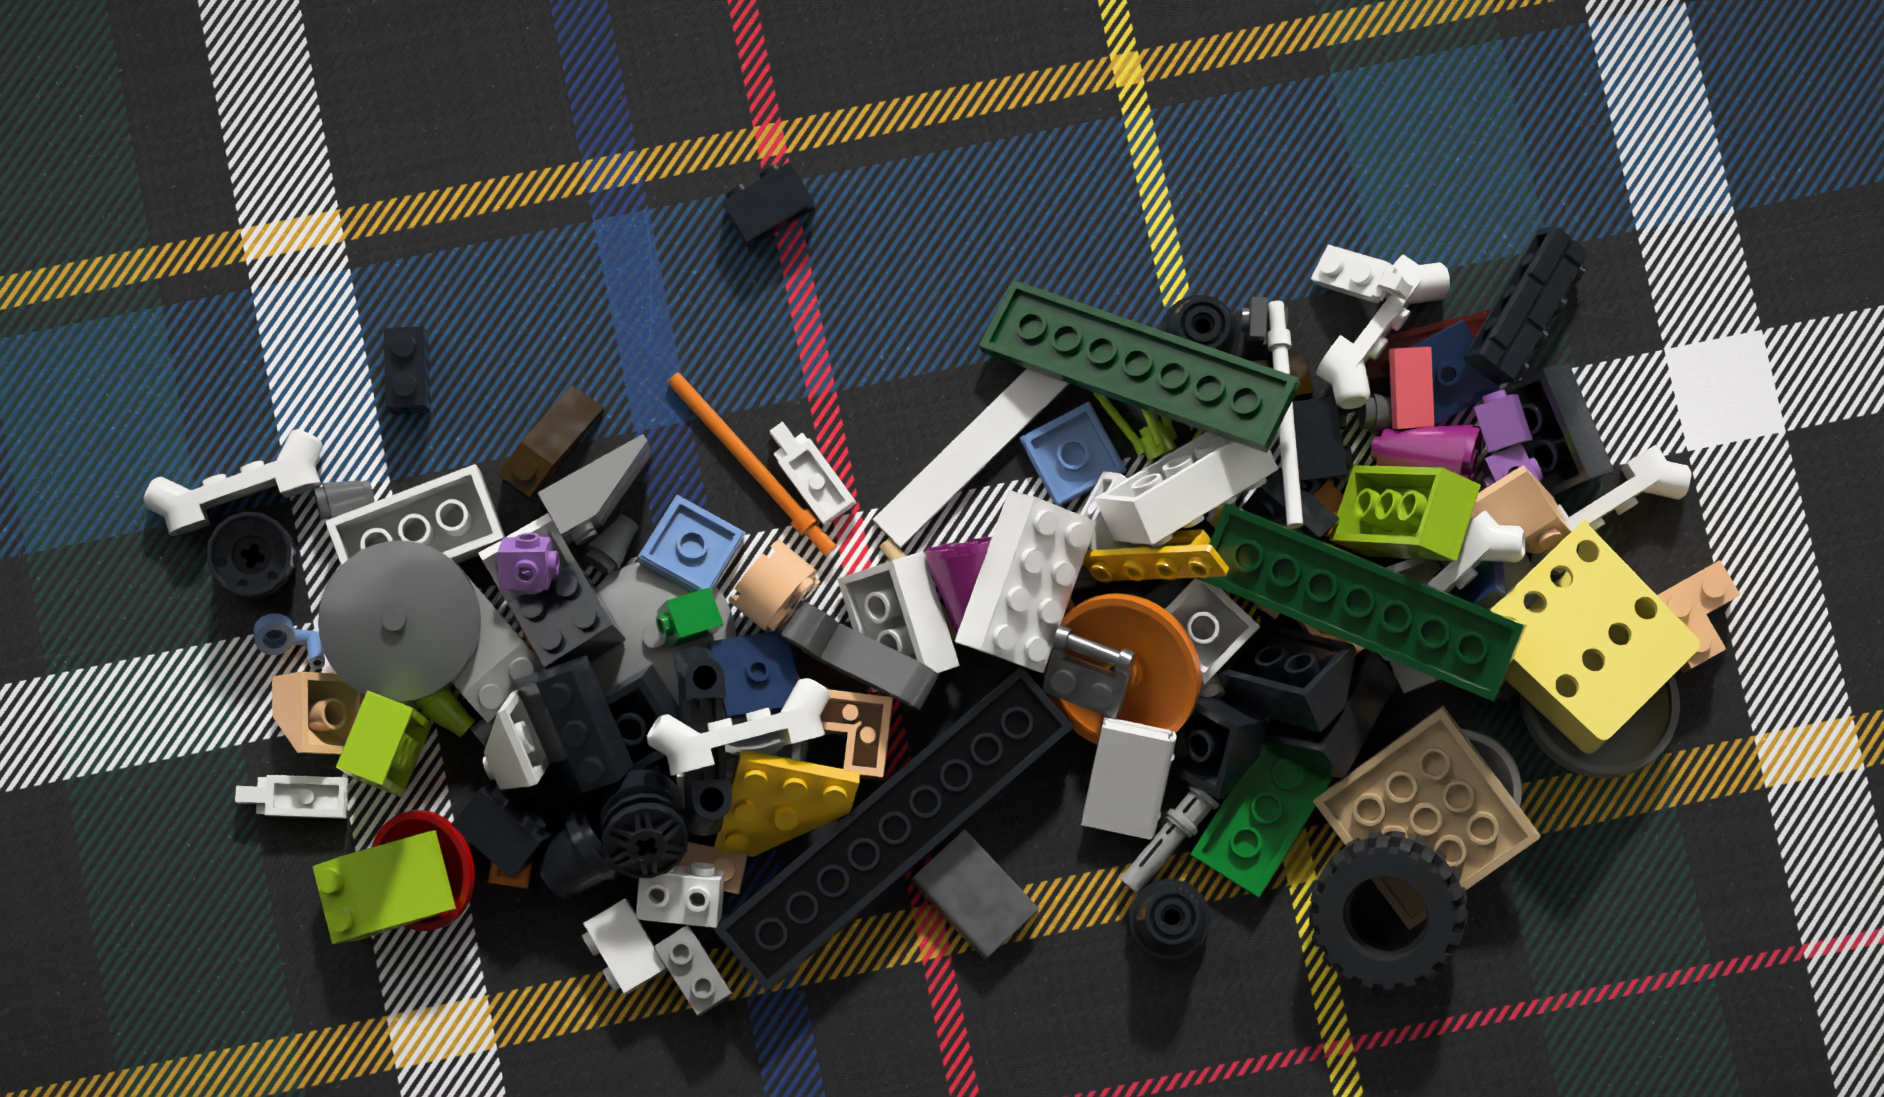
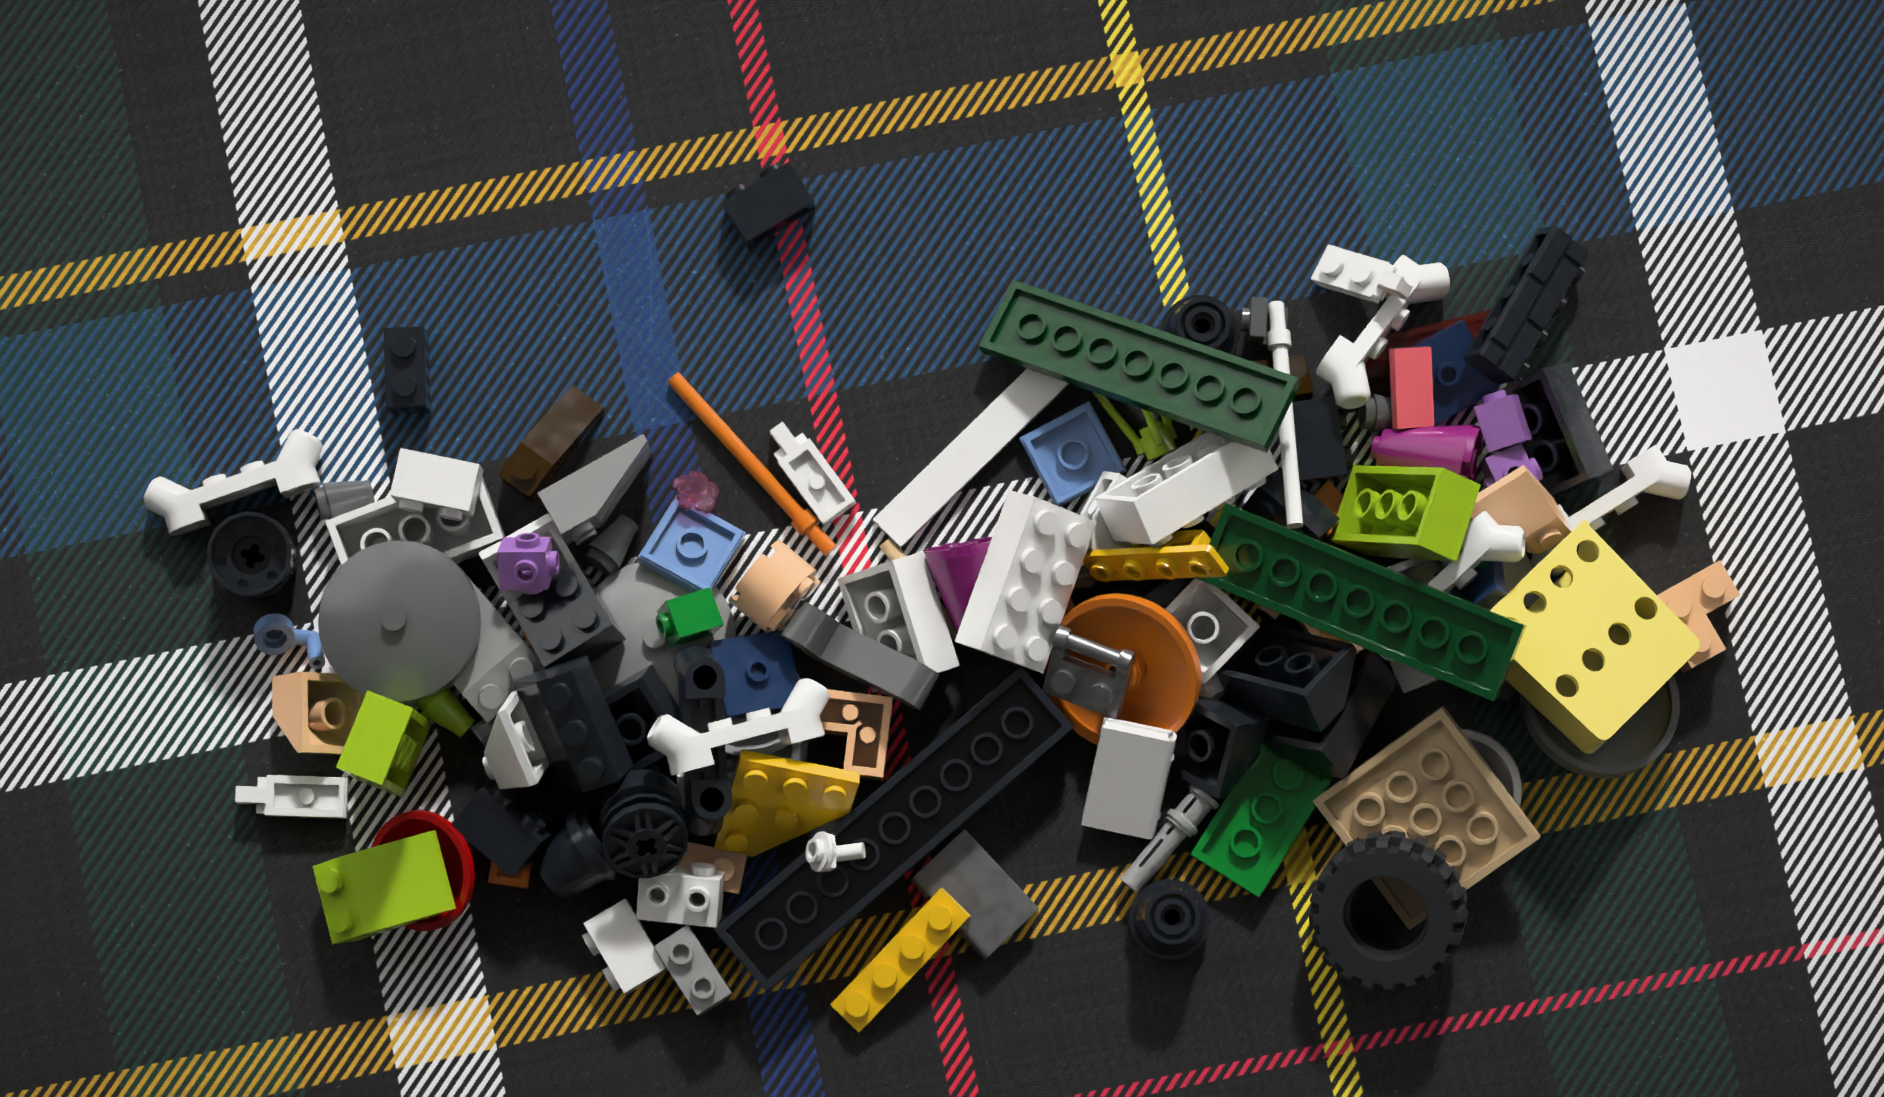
(436, 484): none -> white brick
(696, 490): none -> clear pink plant
(824, 853): none -> white plate
(900, 960): none -> yellow plate

